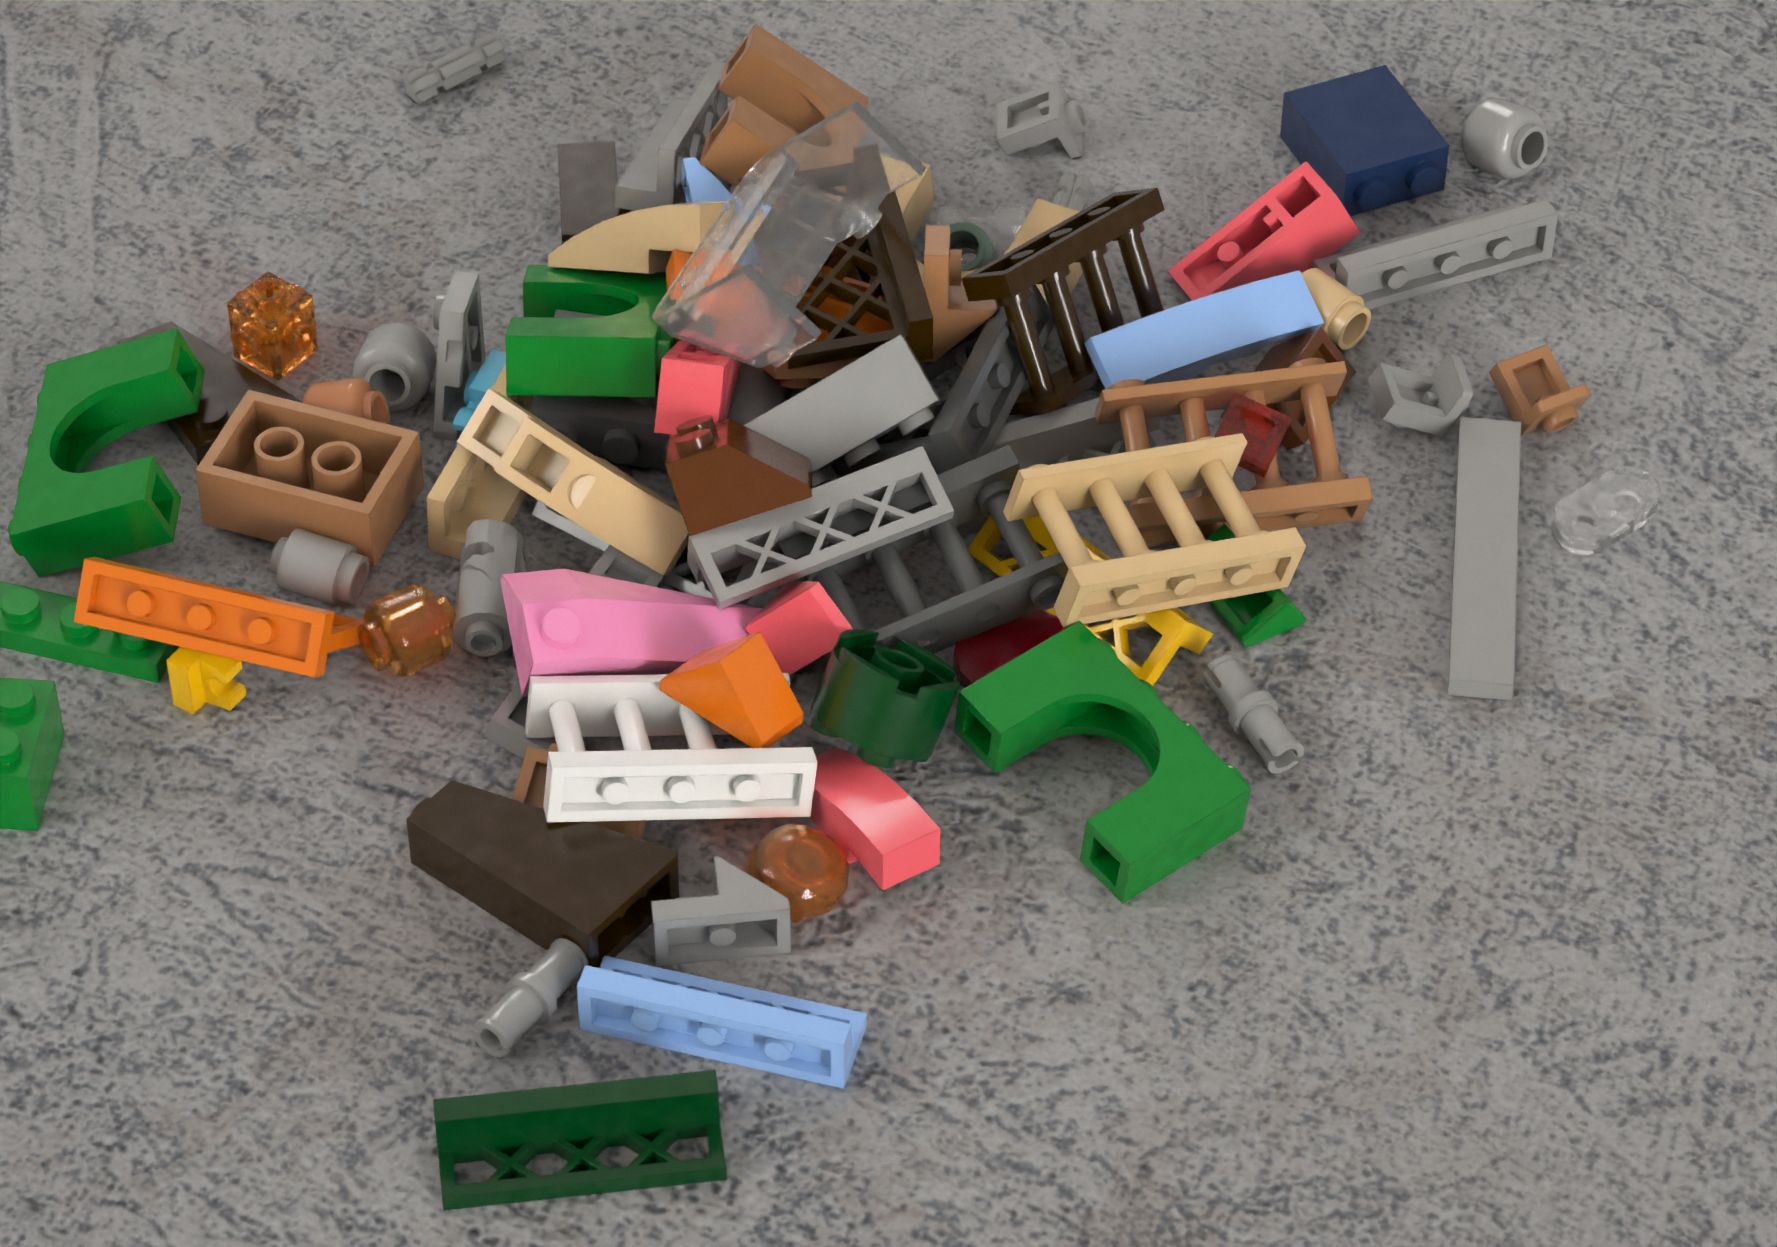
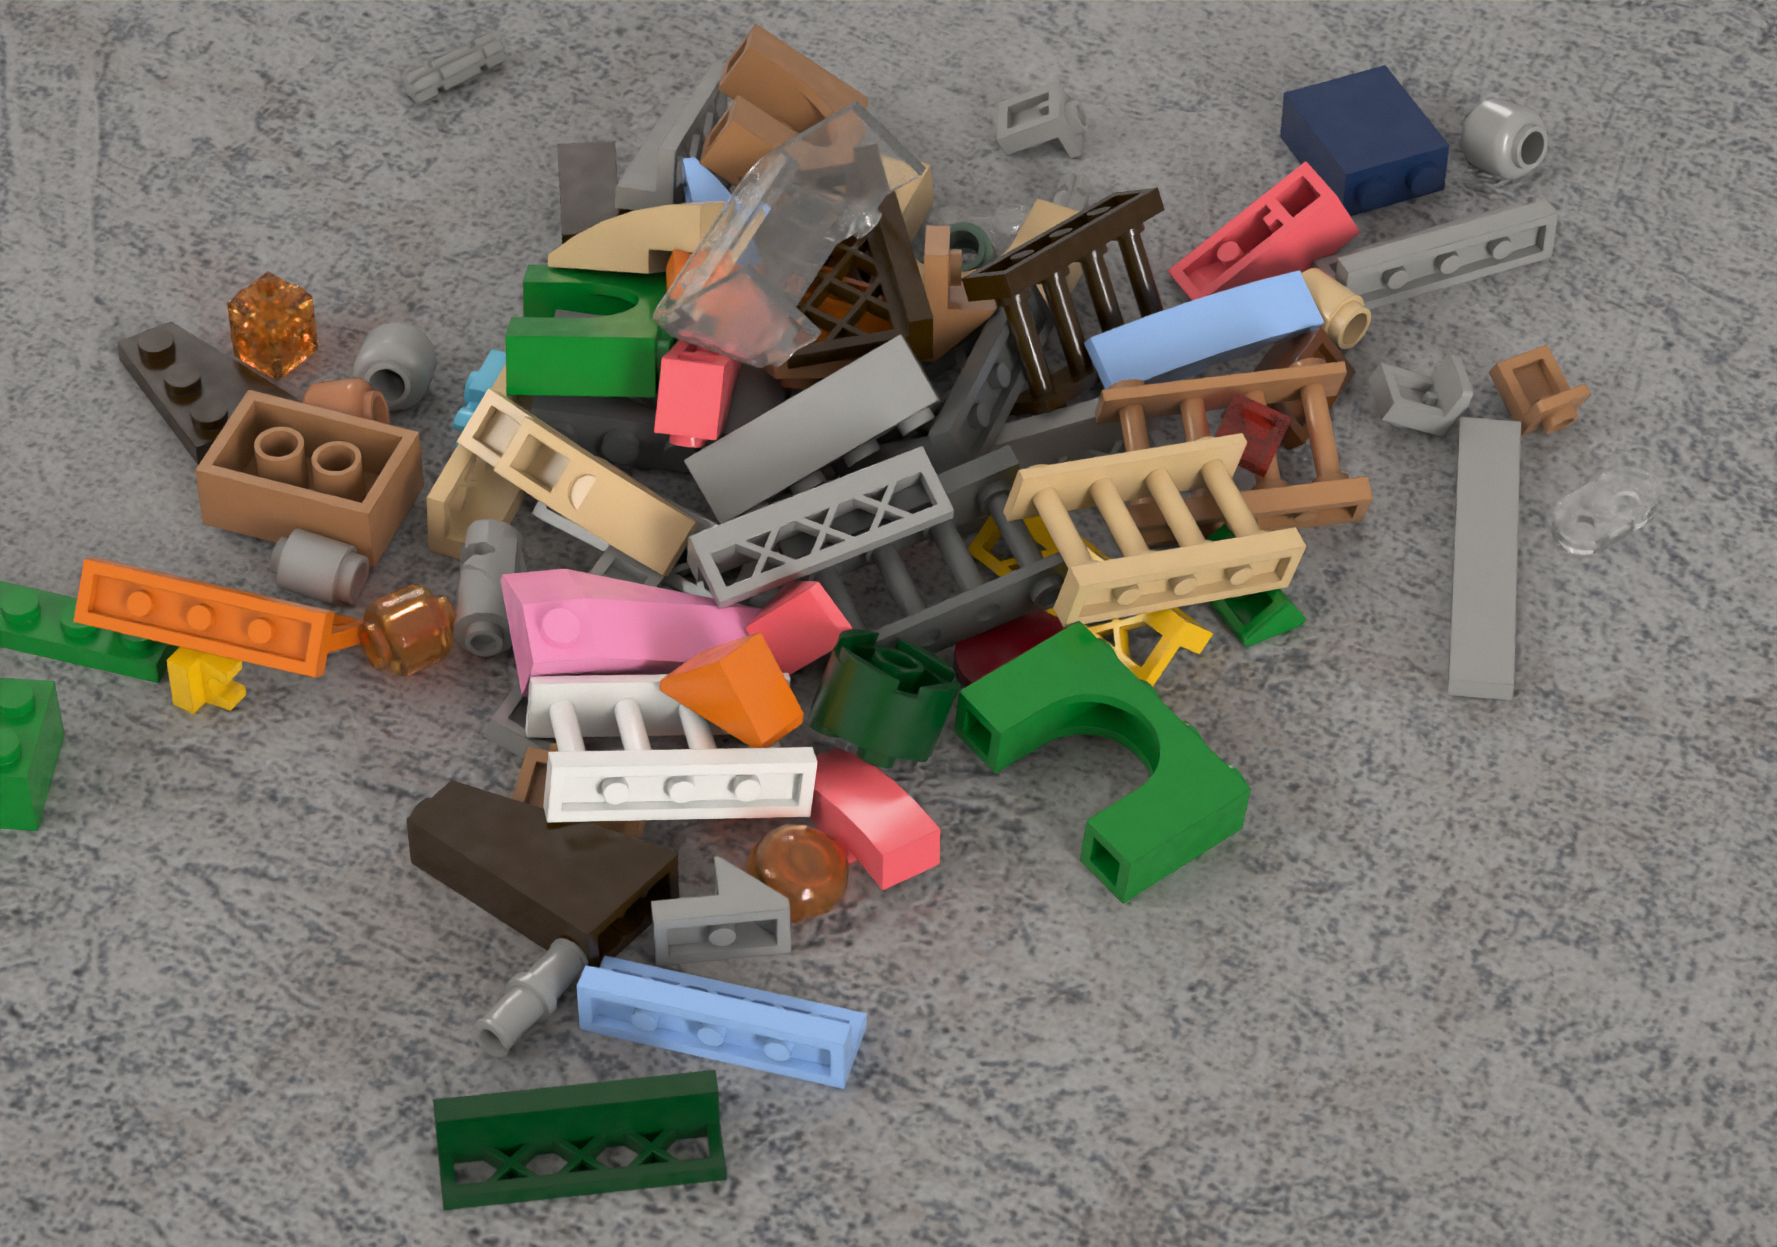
(79, 412): green arch -> none
(459, 348): light grey wing -> none
(732, 473): reddish brown slope -> none
(1253, 713): light grey pin -> none

